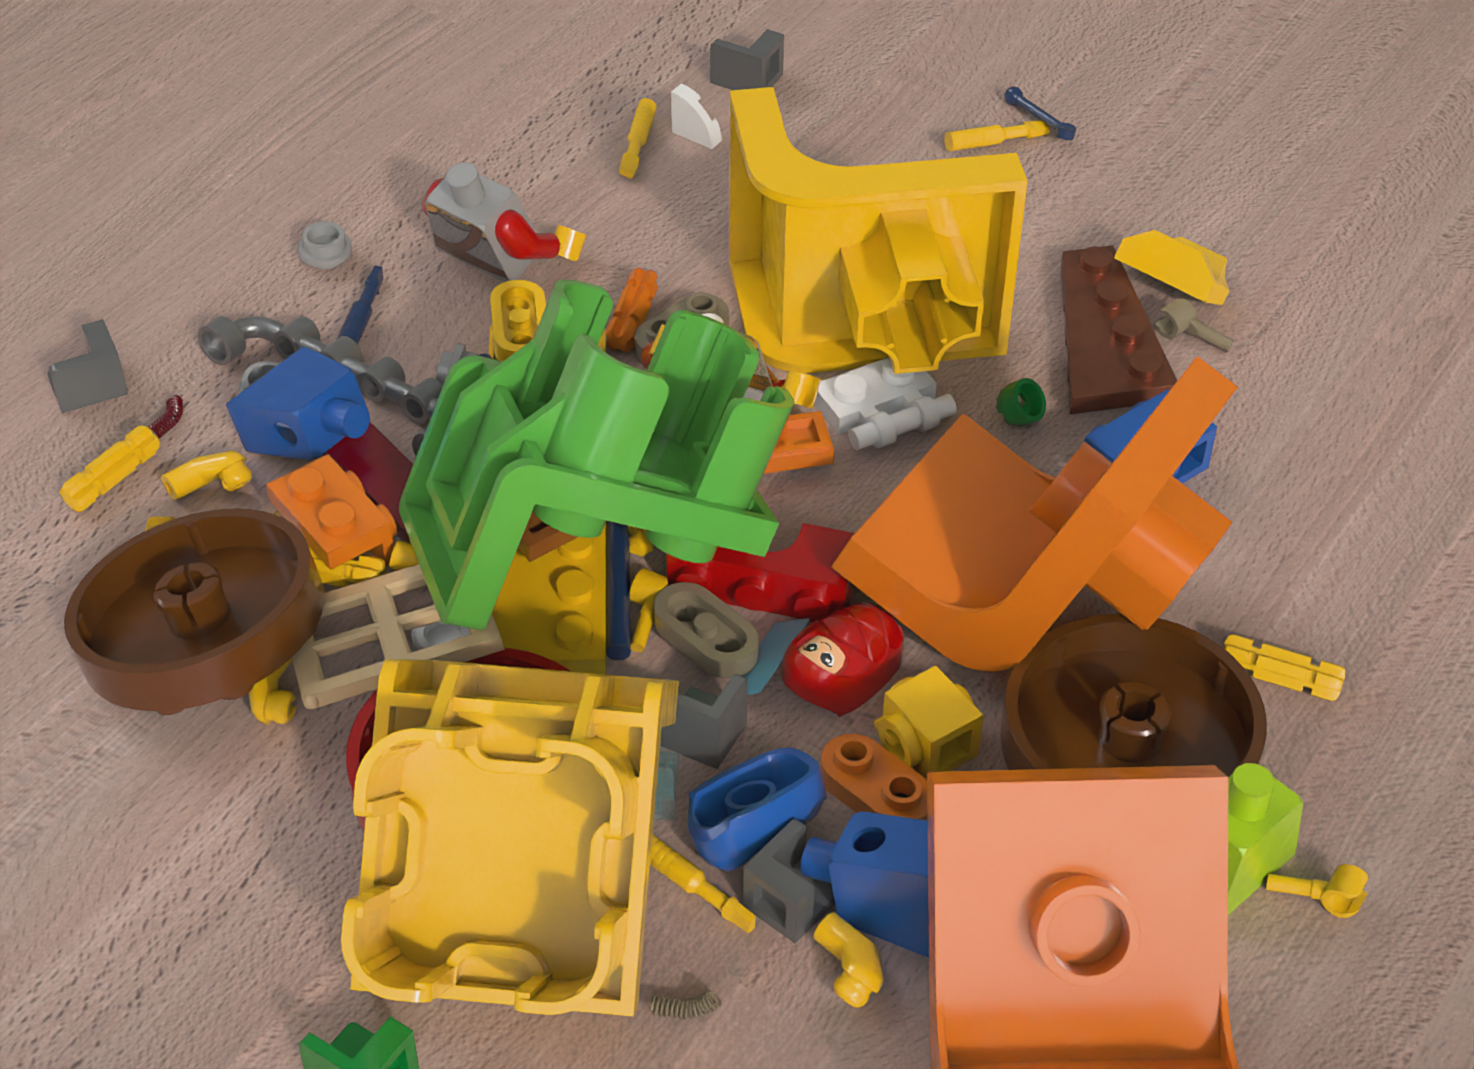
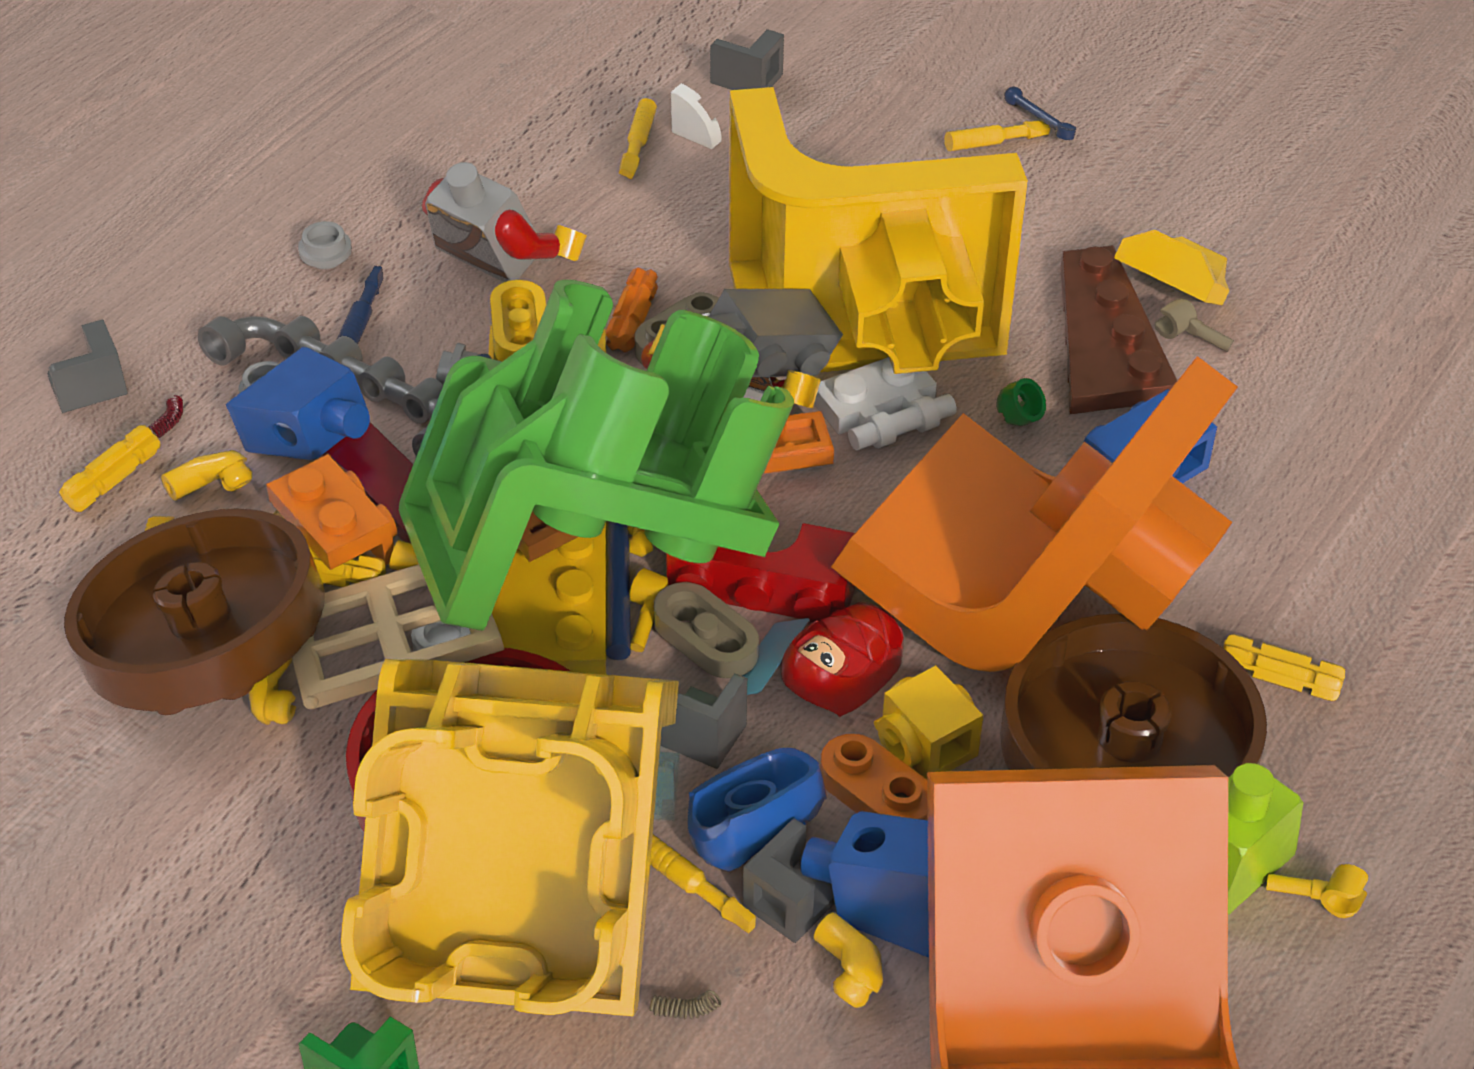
(783, 325): none -> dark grey hinge

